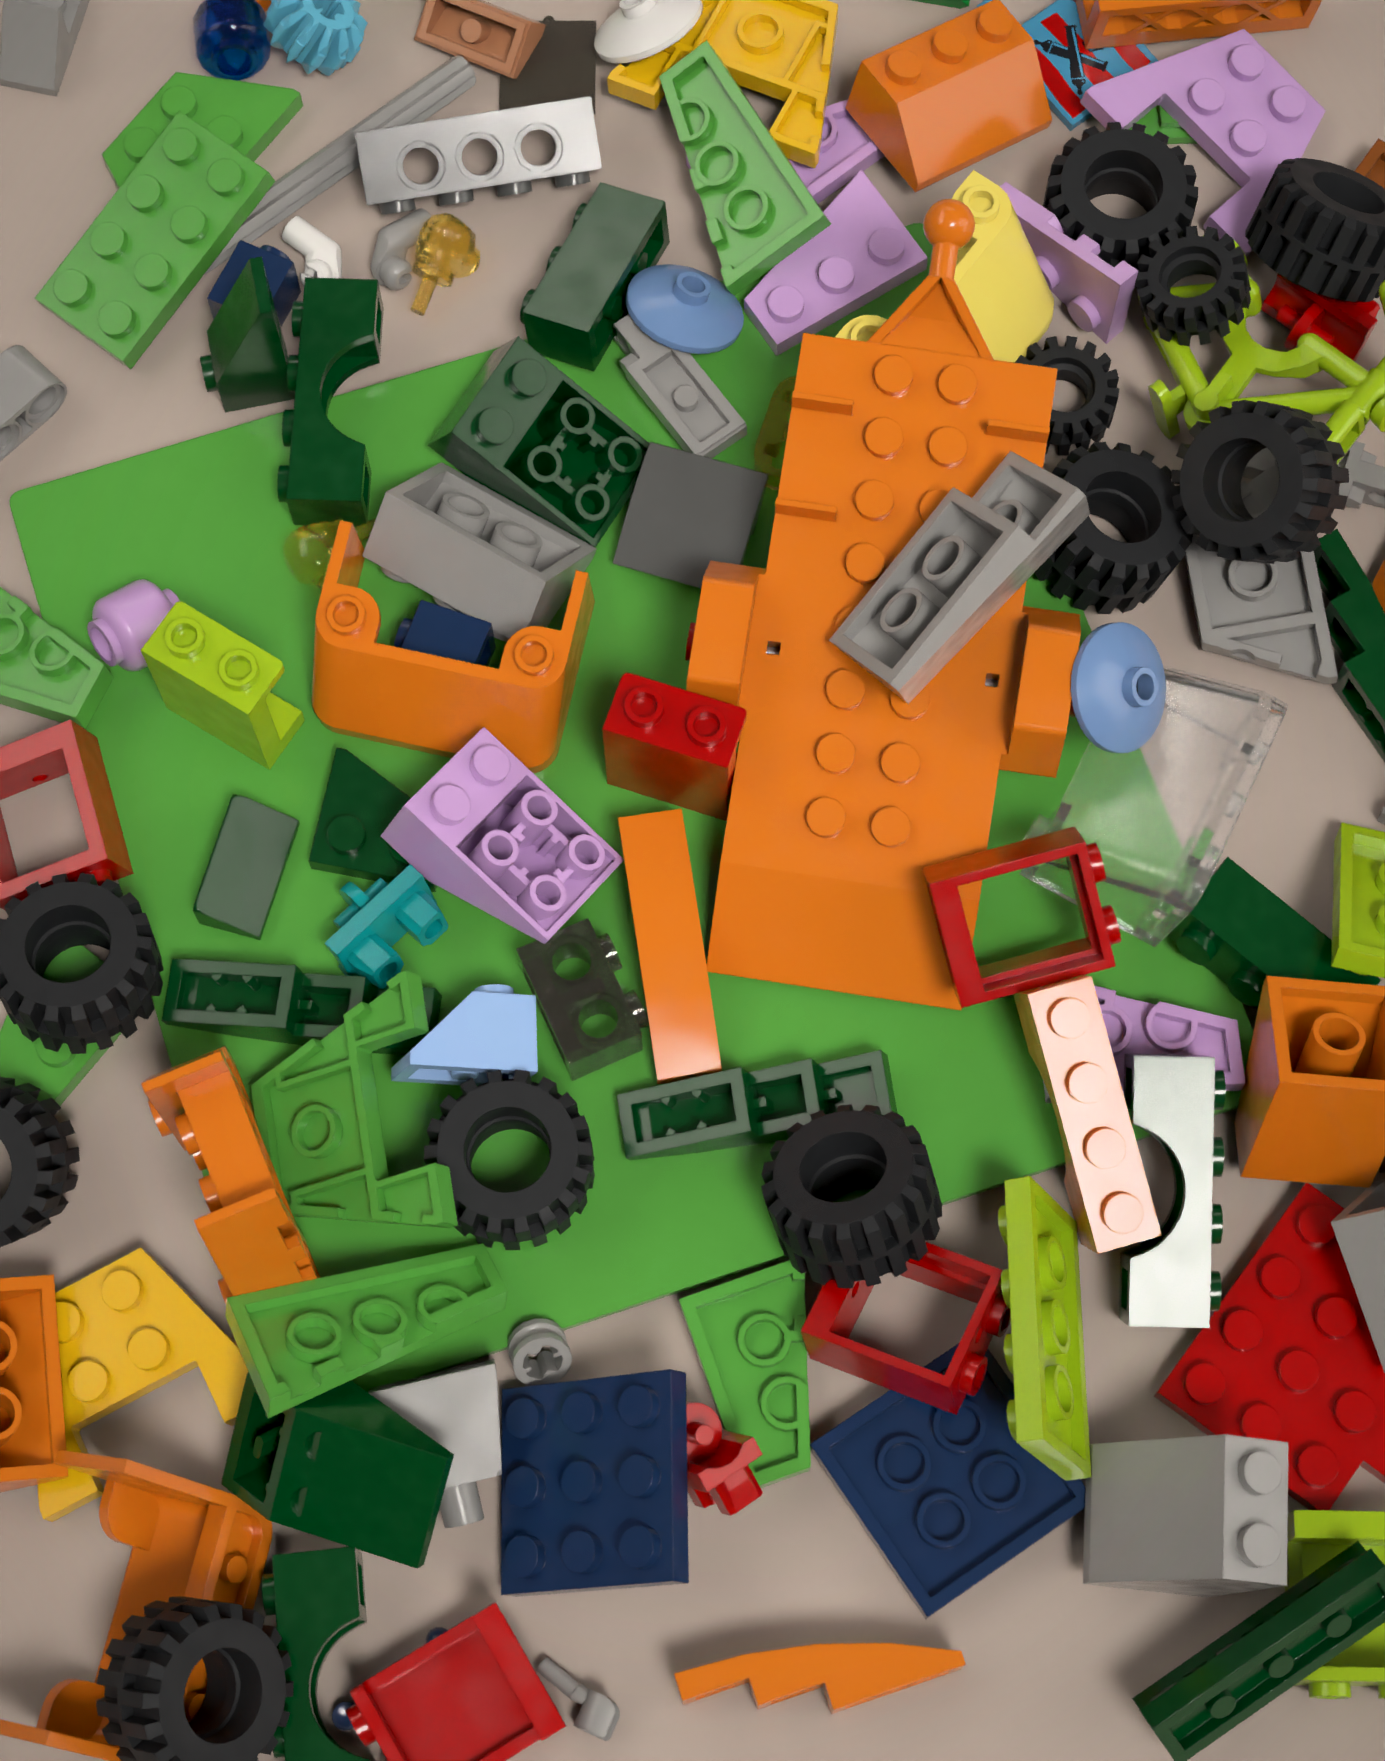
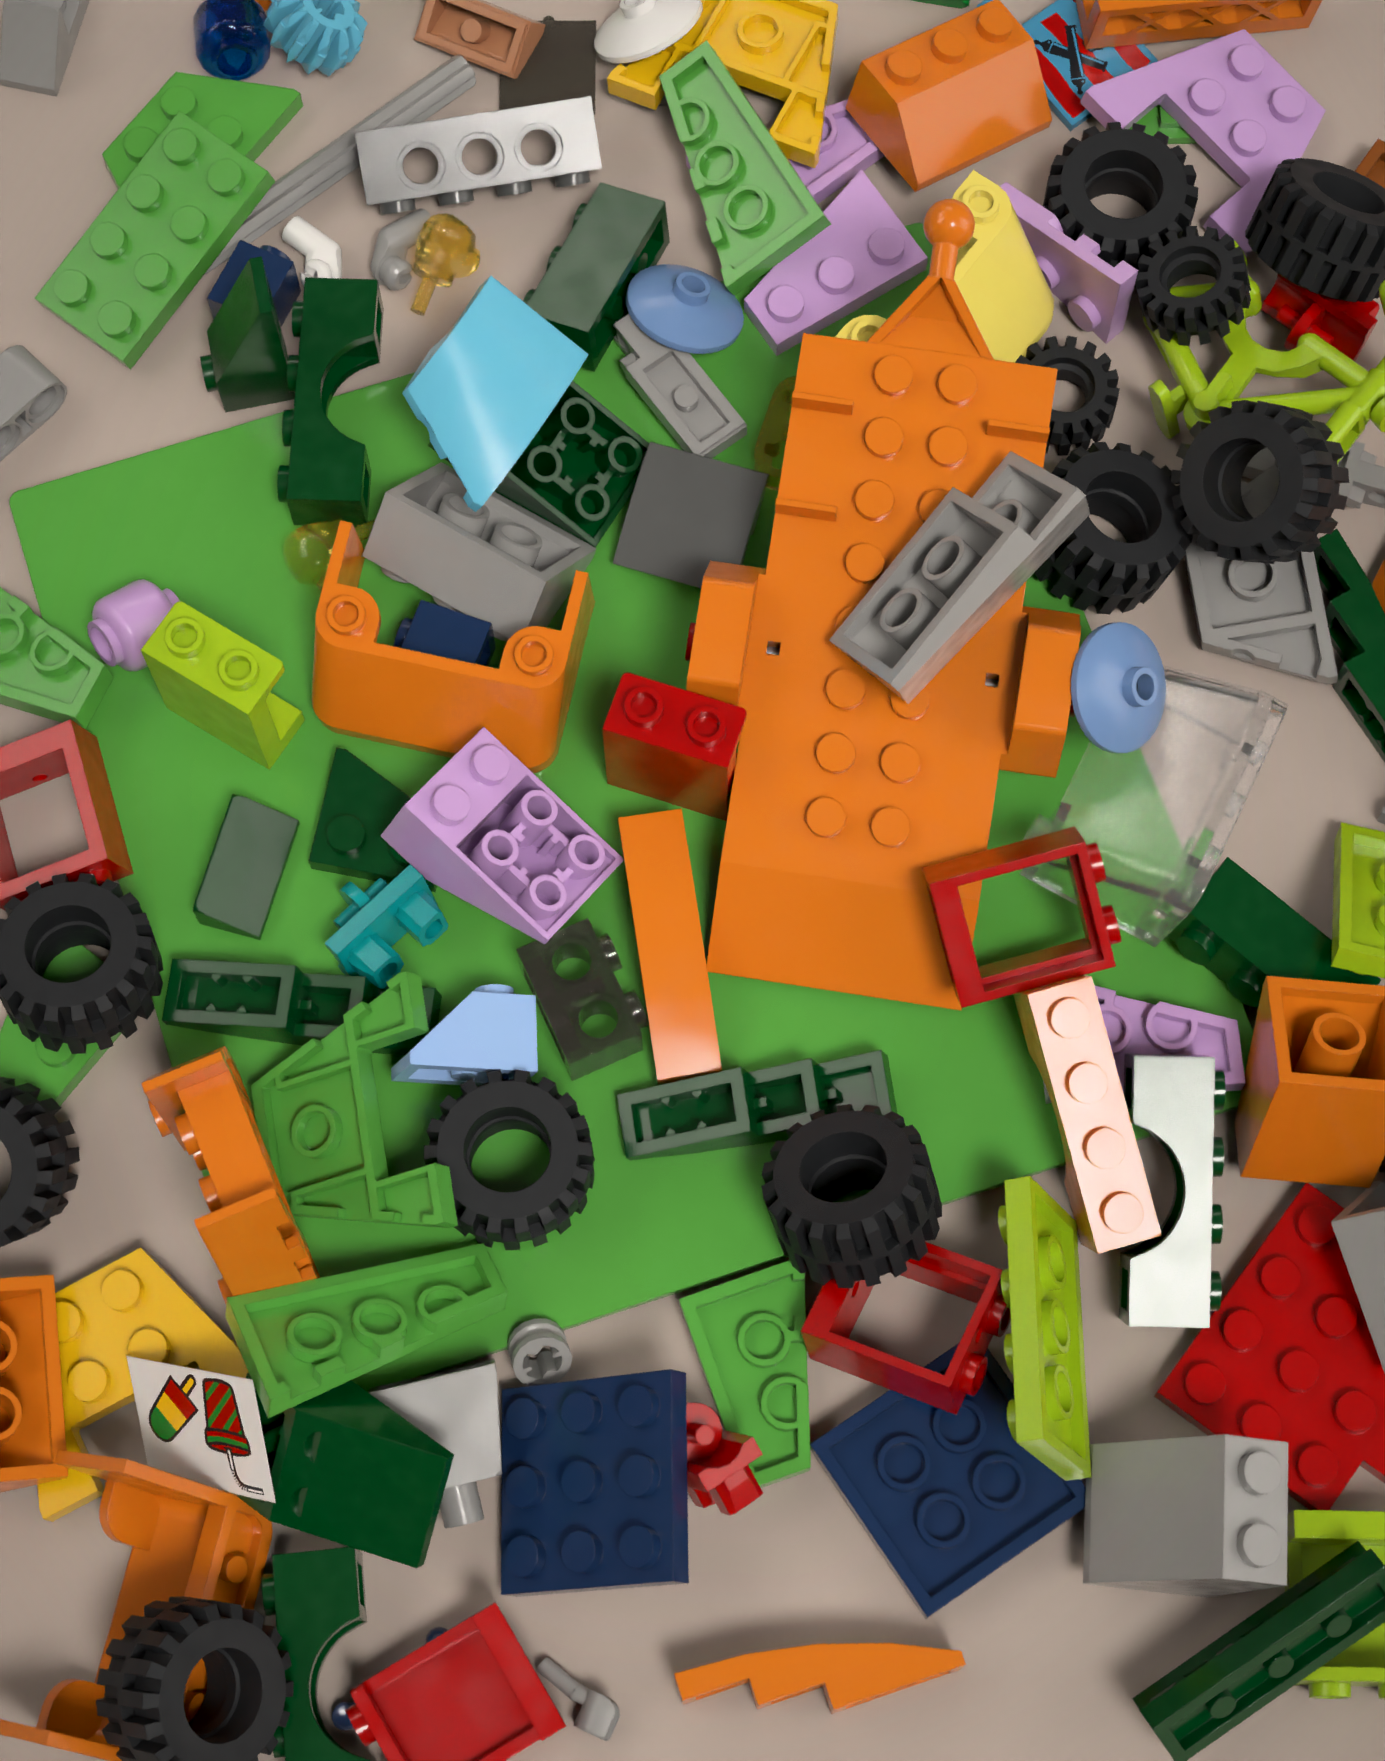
(202, 1427): none -> white sticker
(491, 386): none -> medium azure slope

